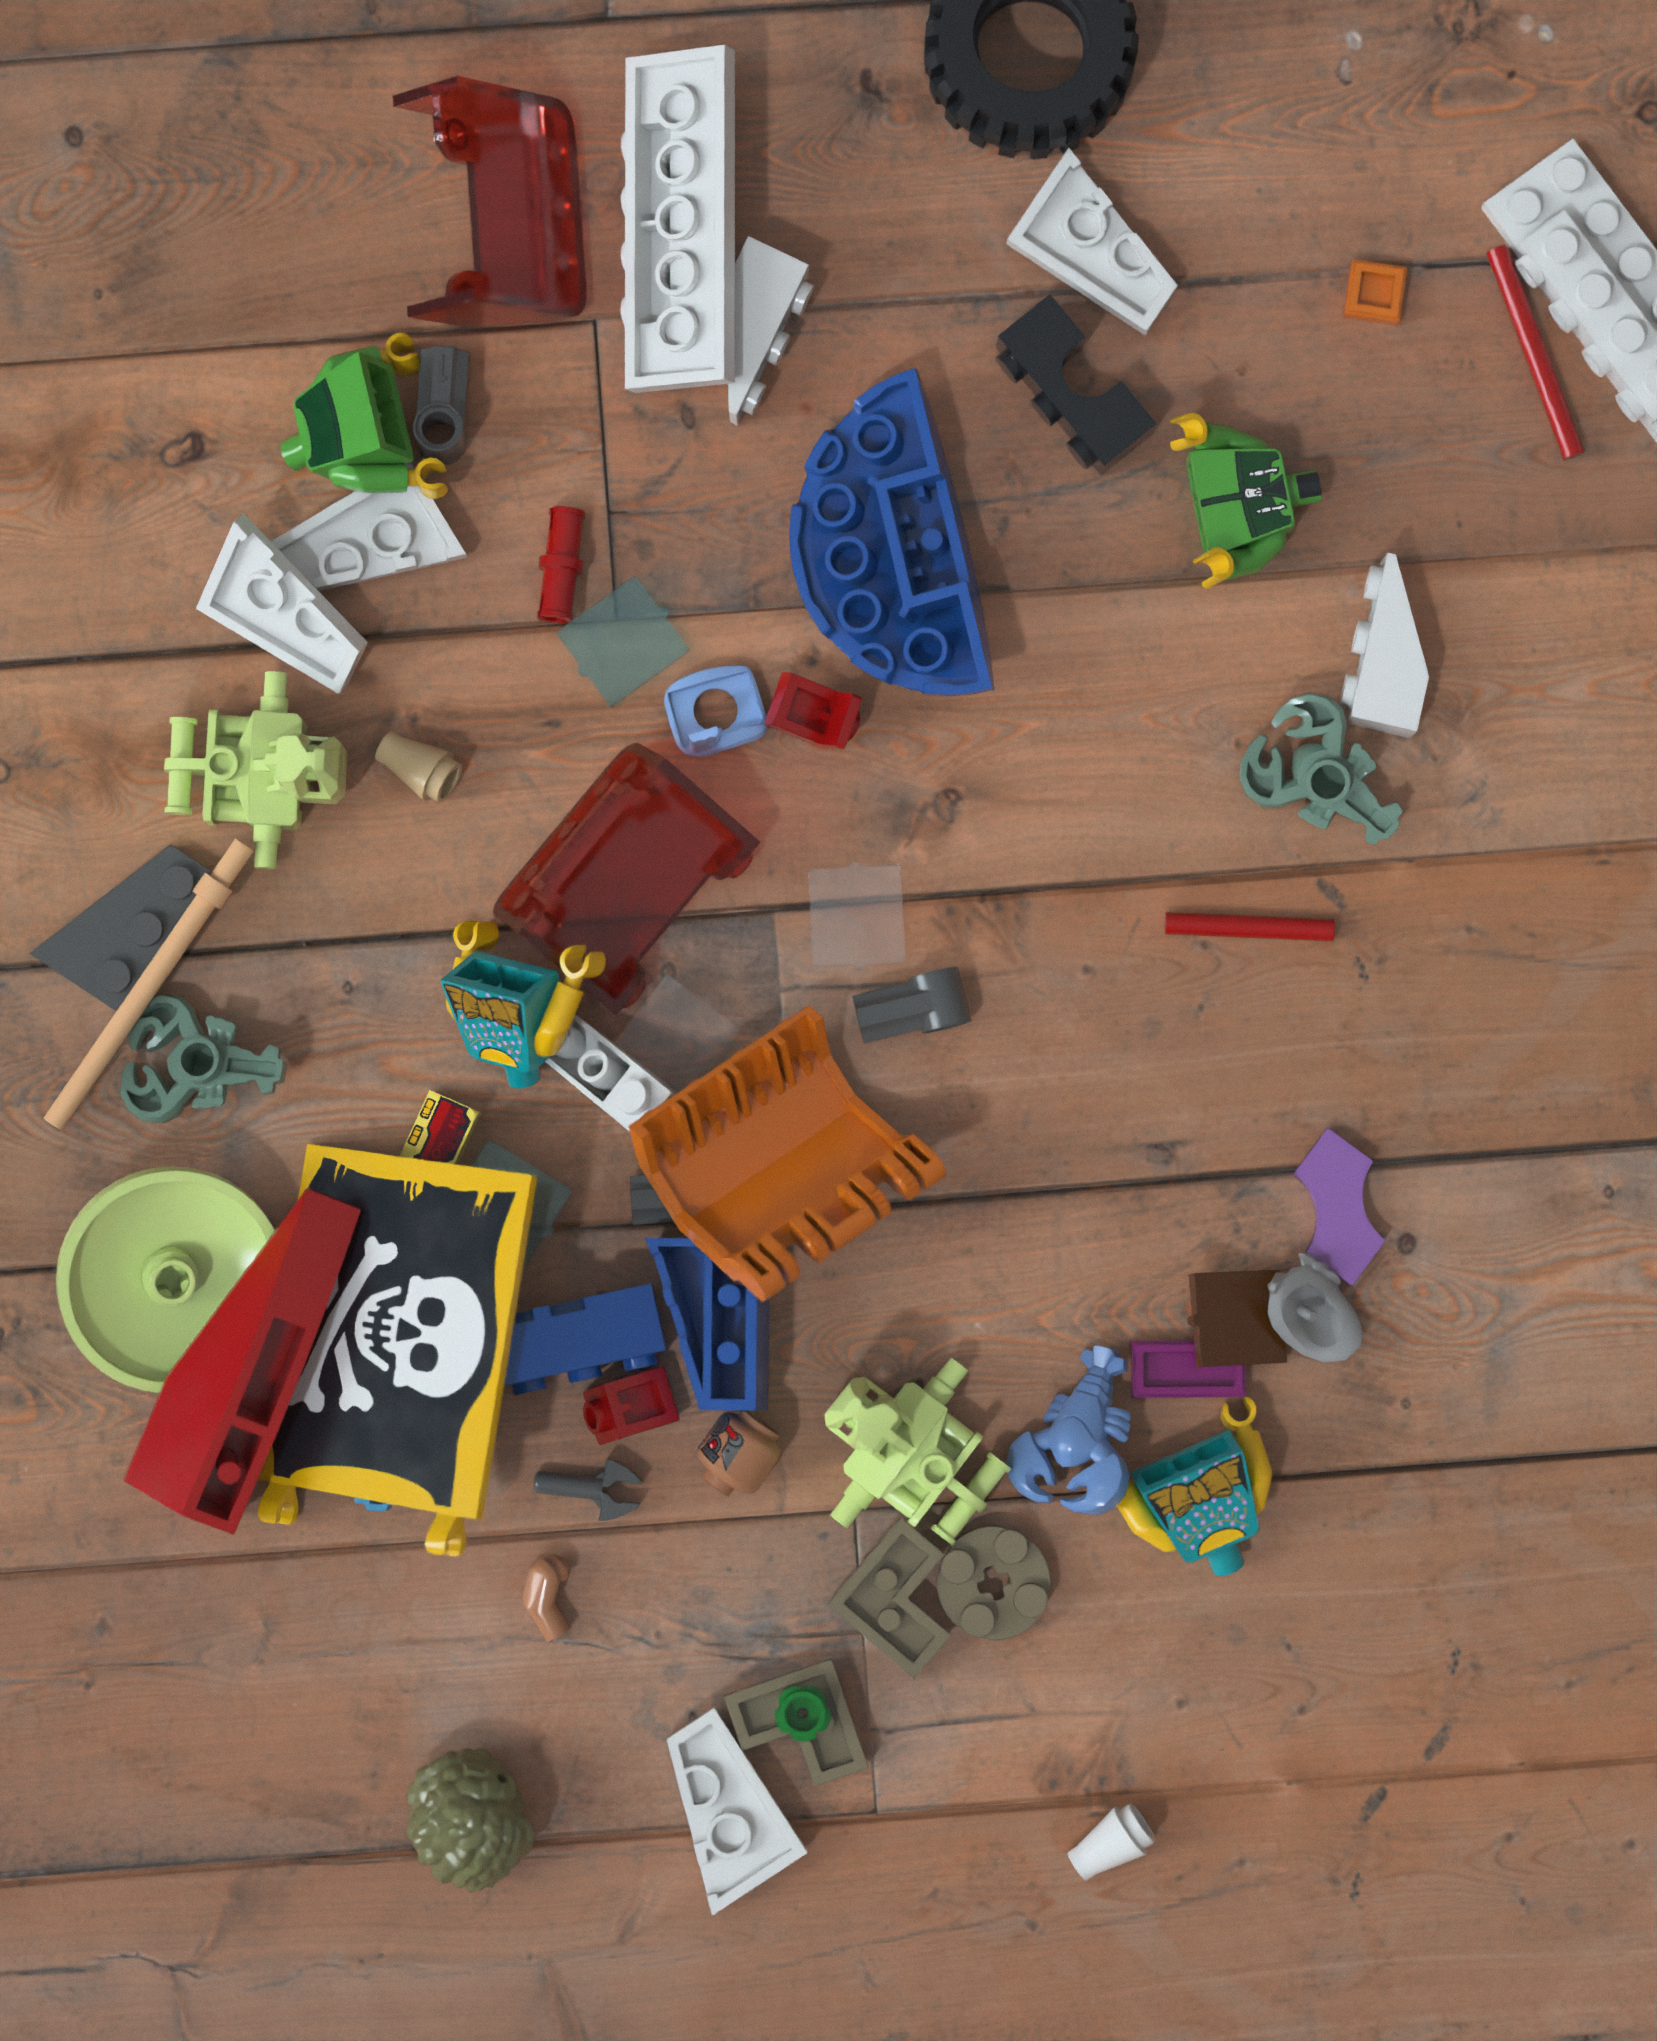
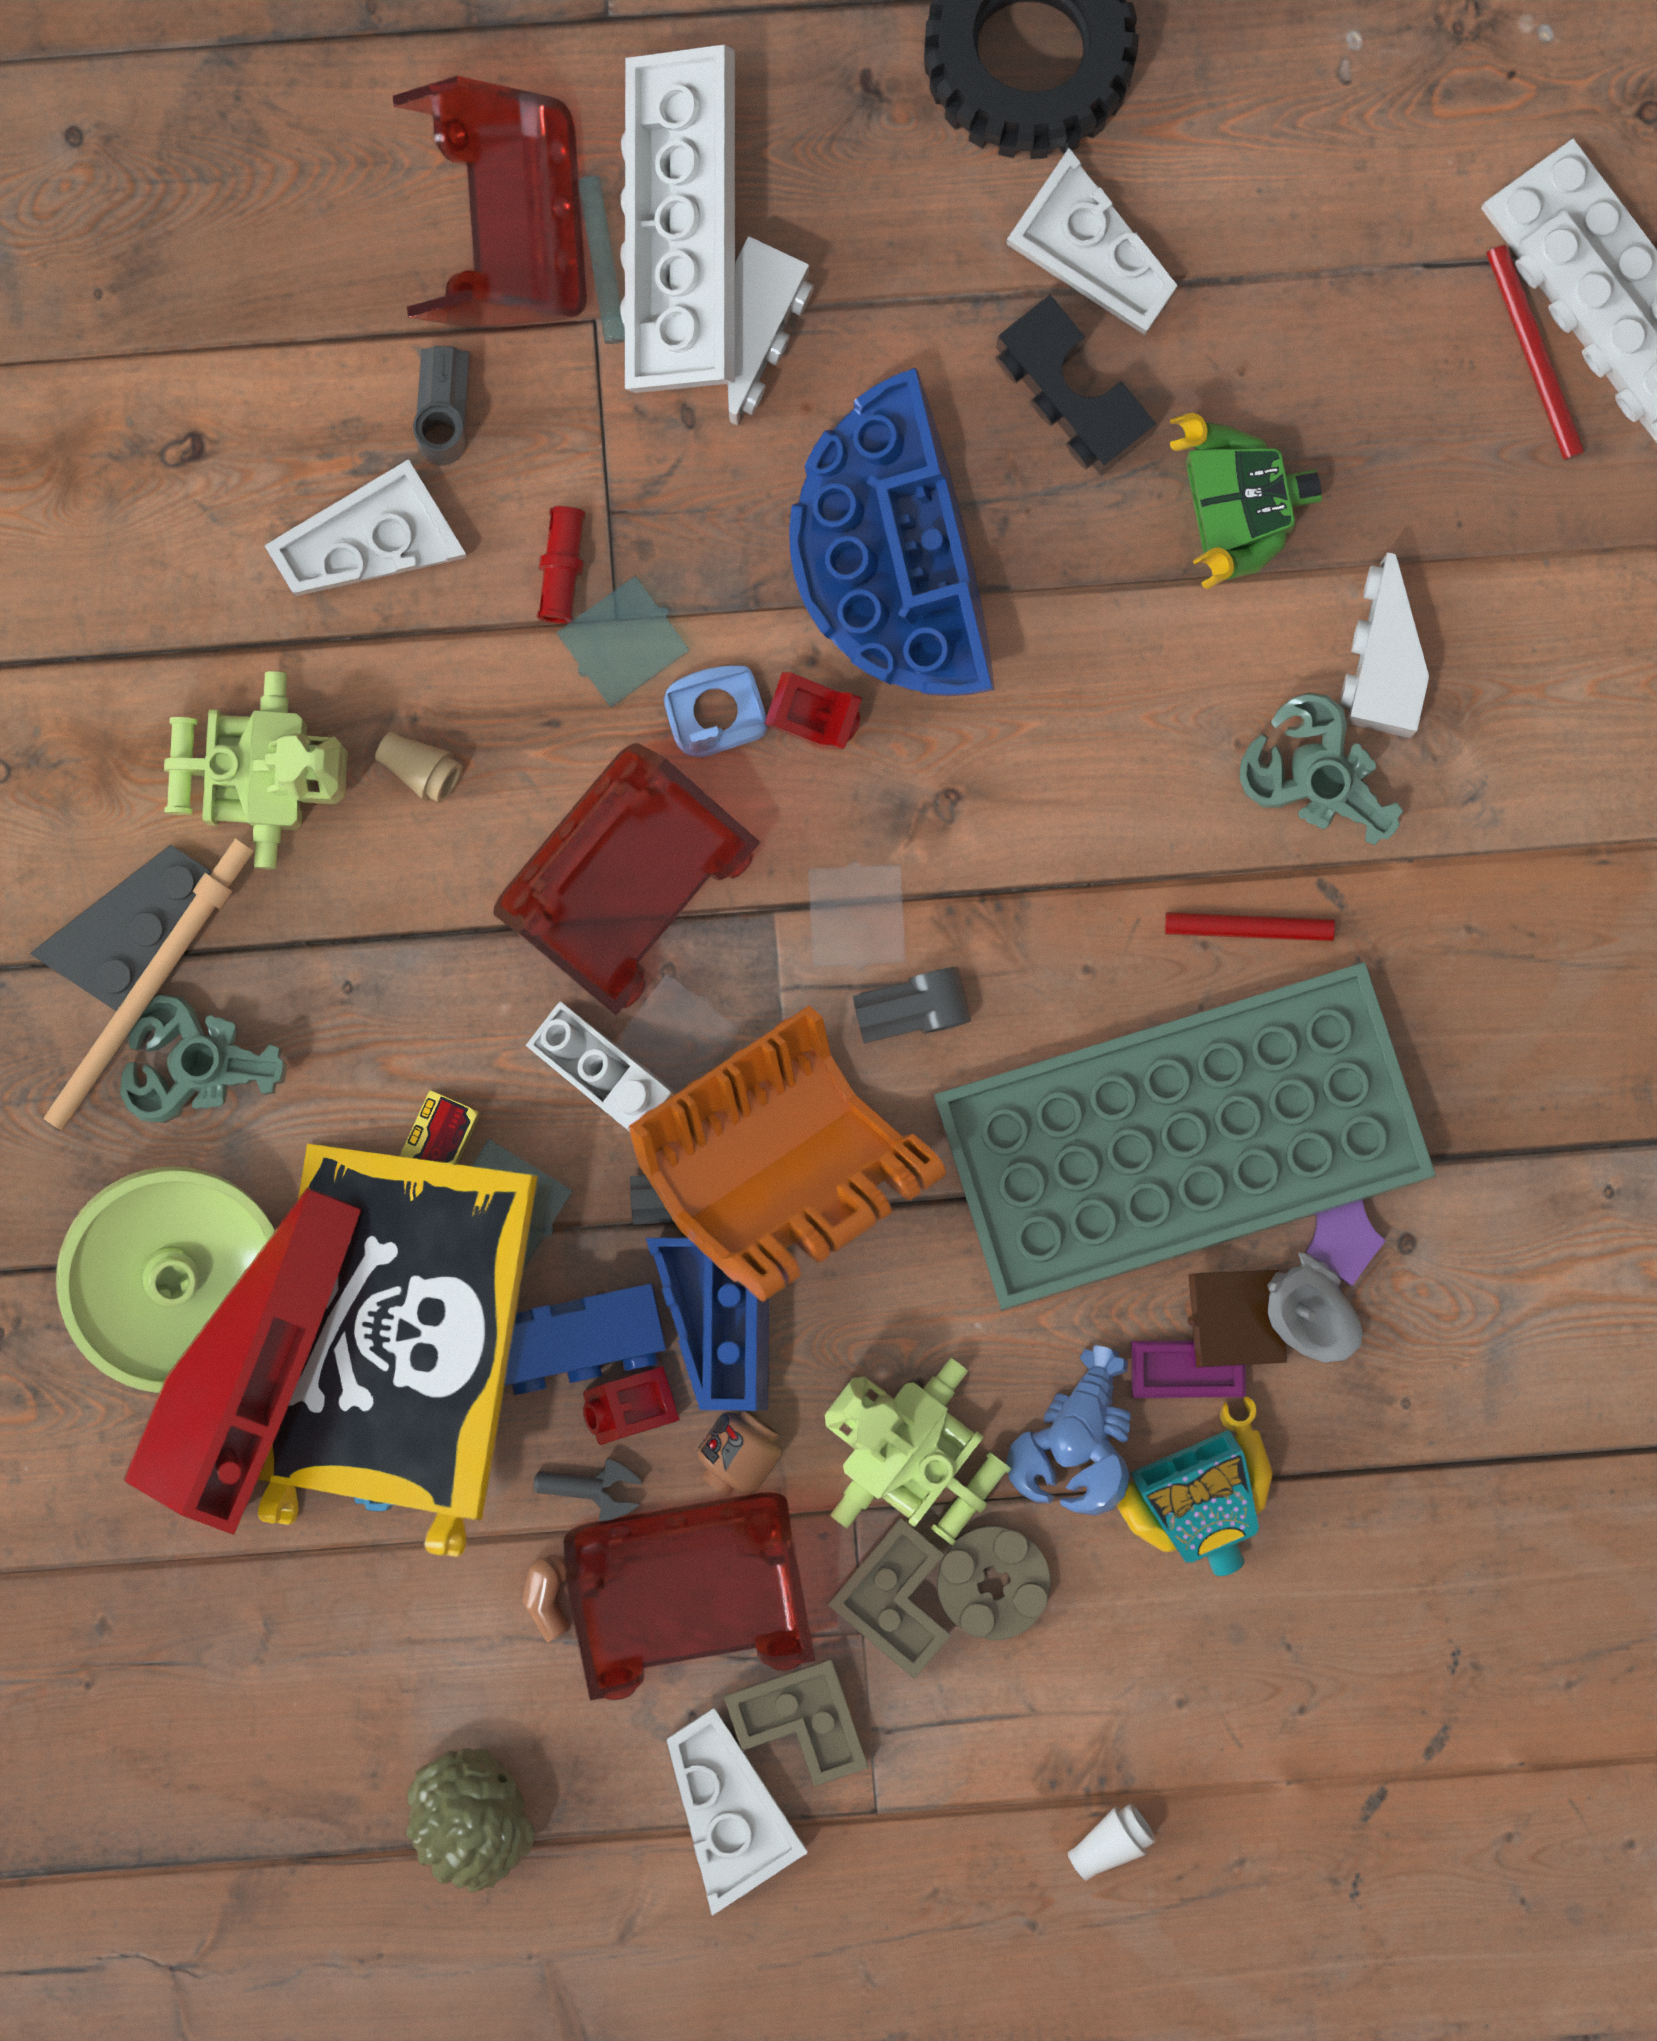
(278, 609): white wing -> none
(357, 426): bright green torso -> none
(513, 1009): torso -> none
(602, 259): none -> clear light blue bar
(686, 1589): none -> clear red windscreen
(802, 1728): green plate -> none
(1183, 1136): none -> sand green plate
(1375, 292): orange tile -> none

